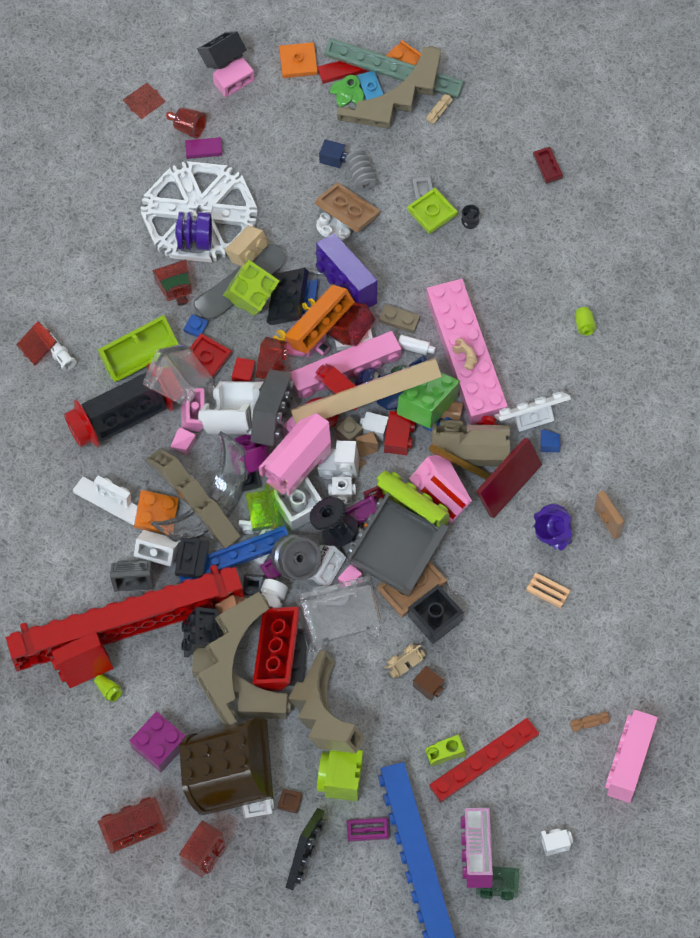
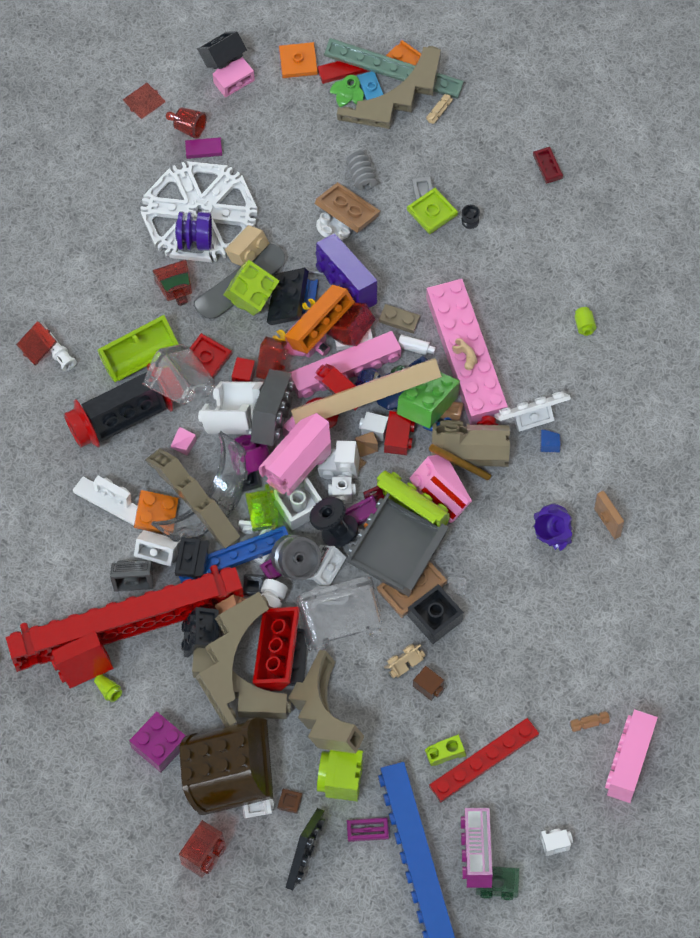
(132, 824): clear red brick -> none
(190, 412): bright pink brick -> none
(195, 326): blue plate -> none
(332, 153): dark blue brick -> none
(348, 430): dark tan brick -> none
(349, 574): bright pink slope -> none
(509, 477): dark red tile -> none
(565, 591): light nougat tile -> none

